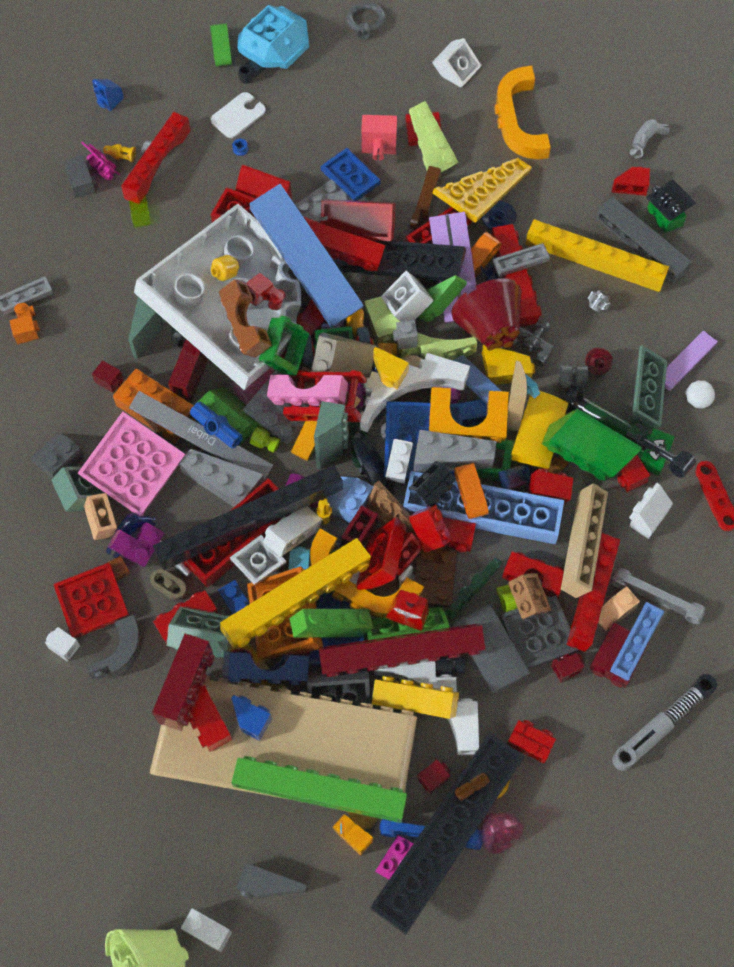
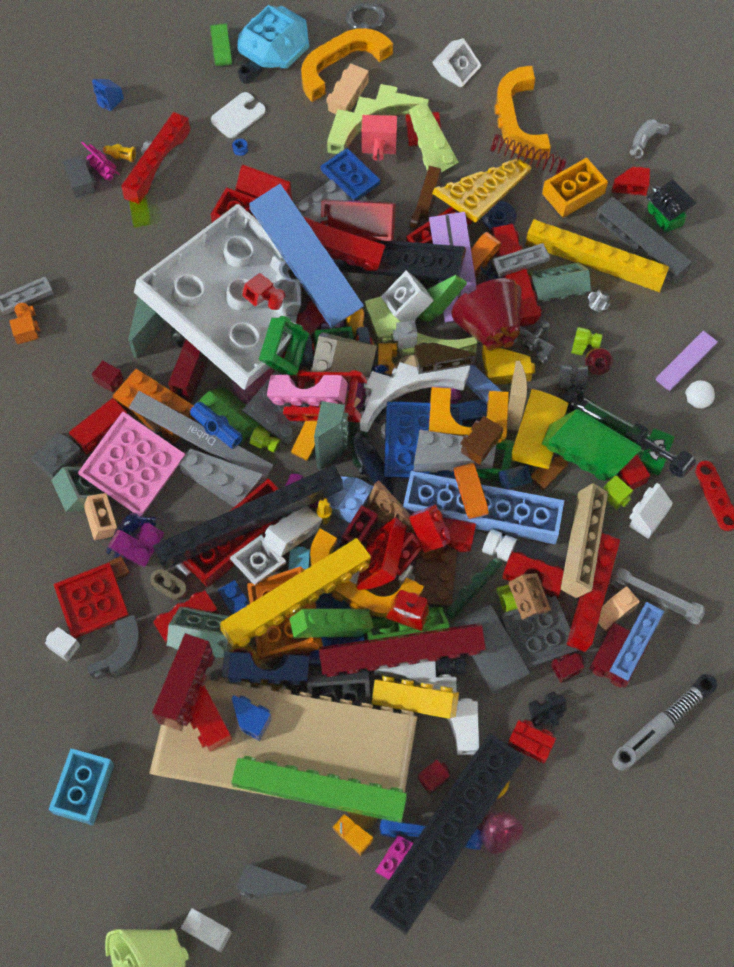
(81, 786): none -> medium azure brick
(93, 429): none -> red brick
(225, 267): yellow head -> none
(236, 299): dark orange arch -> none
(336, 49): none -> light orange arch
(348, 89): none -> light nougat brick
(349, 124): none -> yellowish green arch
(390, 368): yellow slope -> none
(399, 461): white brick -> none
(432, 484): black brick -> none
(439, 357): none -> dark brown slope
(468, 788): reddish brown piece -> none
(481, 440): none -> reddish brown brick
(499, 545): none -> white wheel
(532, 387): medium azure plate -> none
(548, 712): none -> black hips
(551, 485): red brick -> none
(560, 281): none -> sand green slope
(561, 165): none -> dark red piece
(574, 187): none -> light orange brick
(584, 338): none -> lime piece
(618, 493): none -> lime brick
(649, 389): sand green slope -> none

